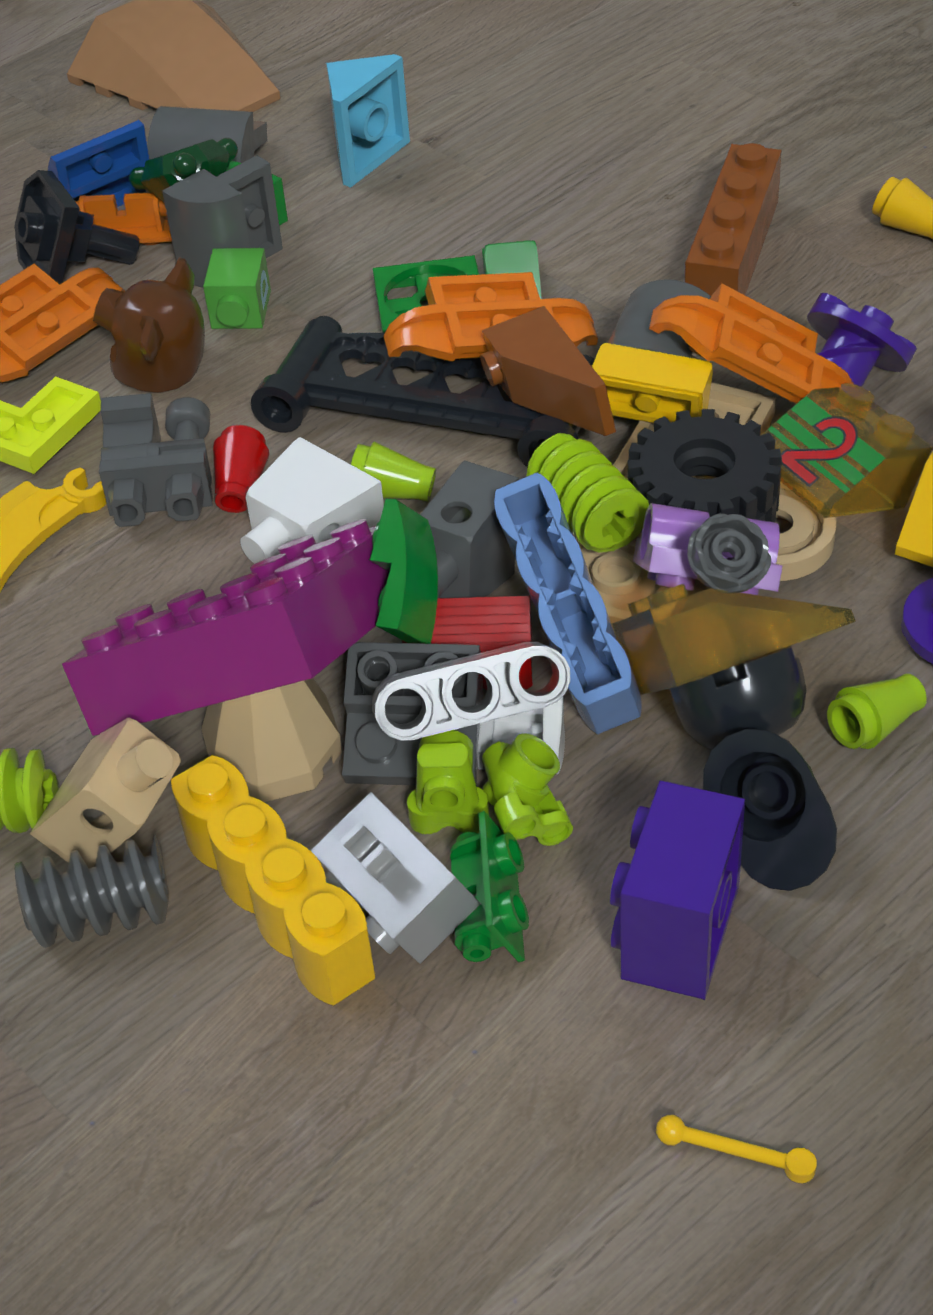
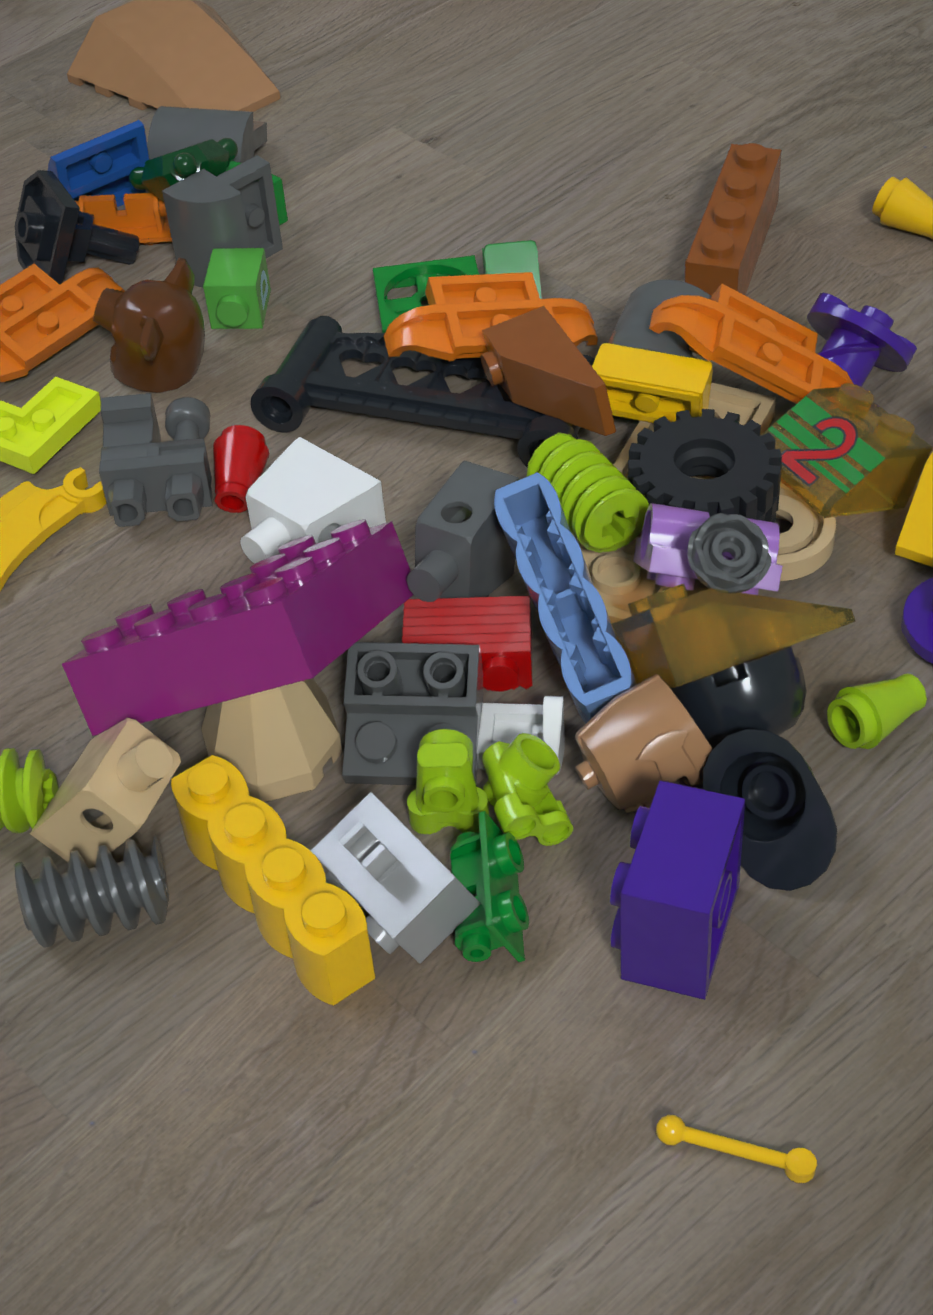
(368, 113): medium azure slope -> none
(398, 474): lime cone -> none
(406, 550): green slope -> none
(502, 699): beam -> none
(638, 742): none -> medium nougat helmet

